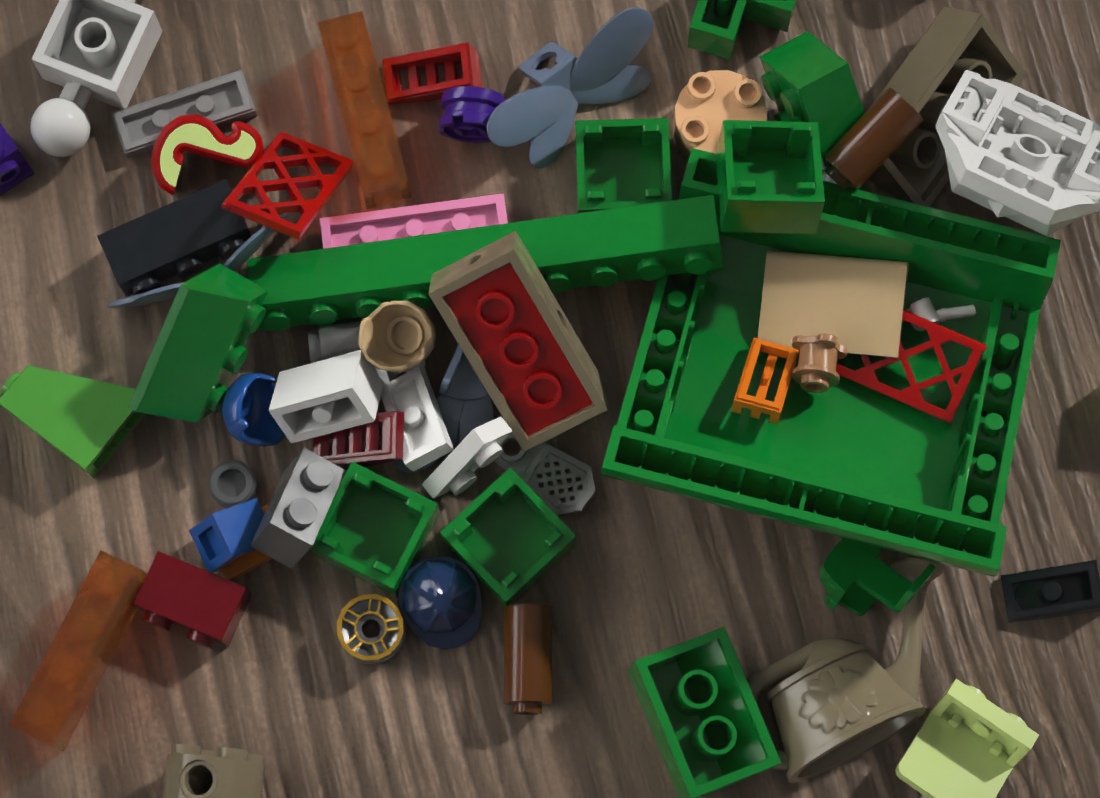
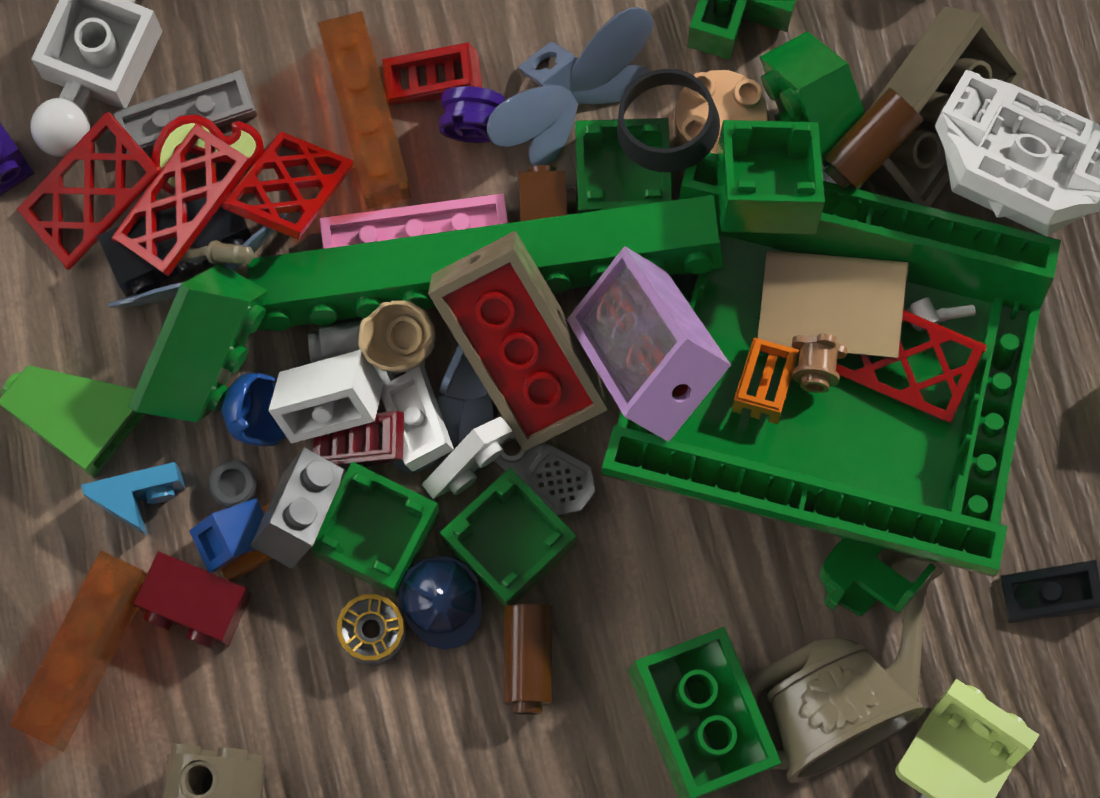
(54, 184): none -> red window
(123, 493): none -> dark azure slope
(184, 231): none -> window
(219, 252): none -> dark tan piece
(545, 193): none -> reddish brown brick
(647, 344): none -> lavender brick
(670, 158): none -> black tyre

